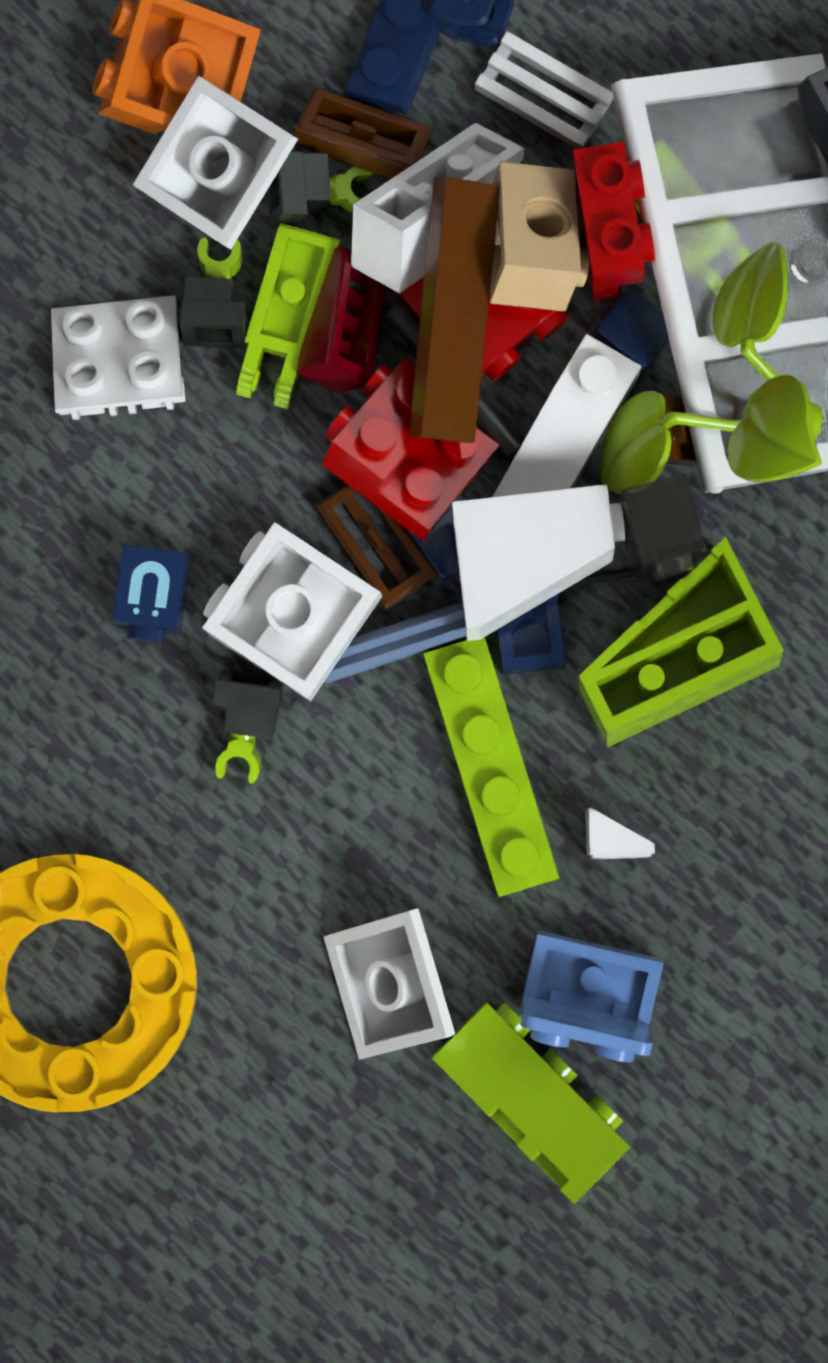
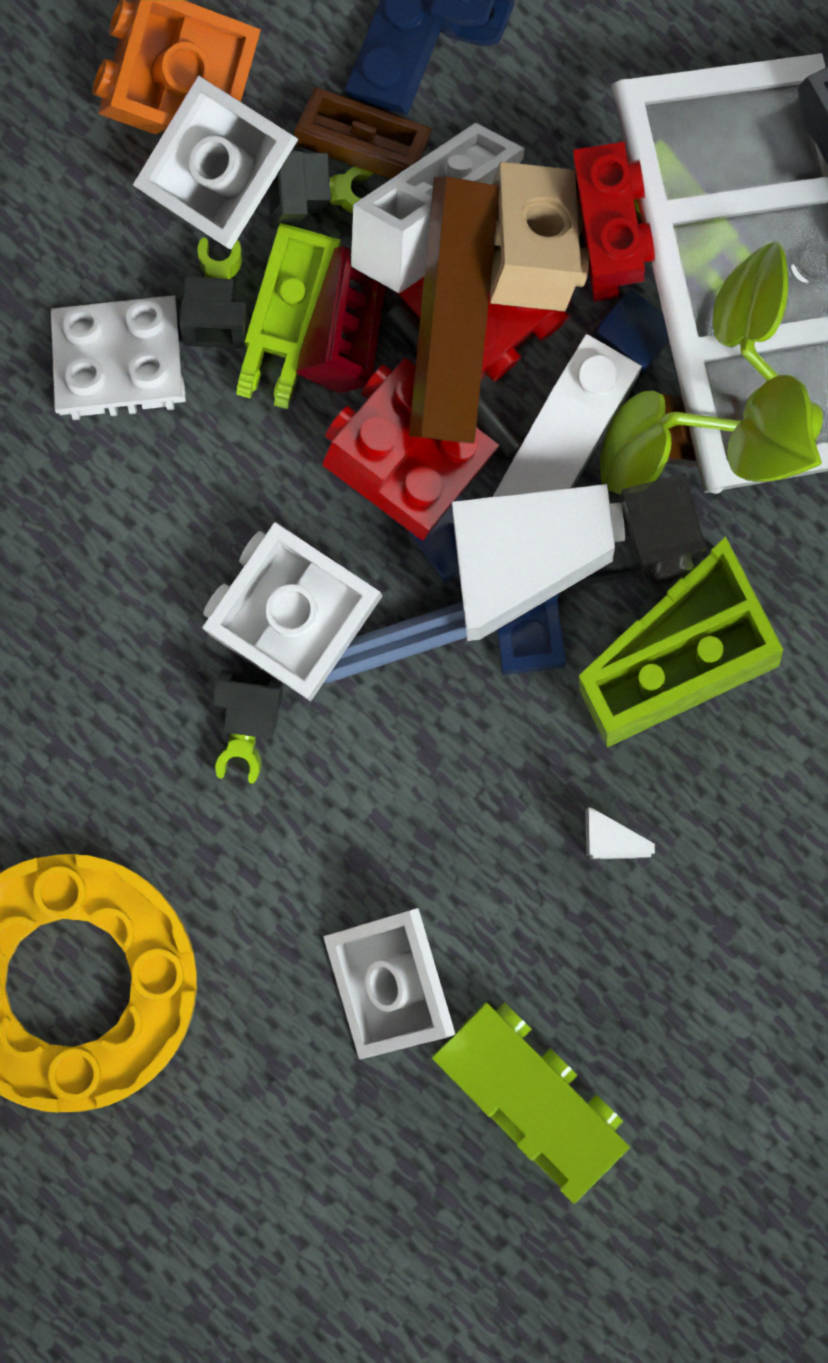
(151, 593): dark blue brick -> none
(407, 584): reddish brown tile -> none
(491, 766): lime plate -> none
(556, 70): white tile -> none
(590, 996): medium blue bracket -> none

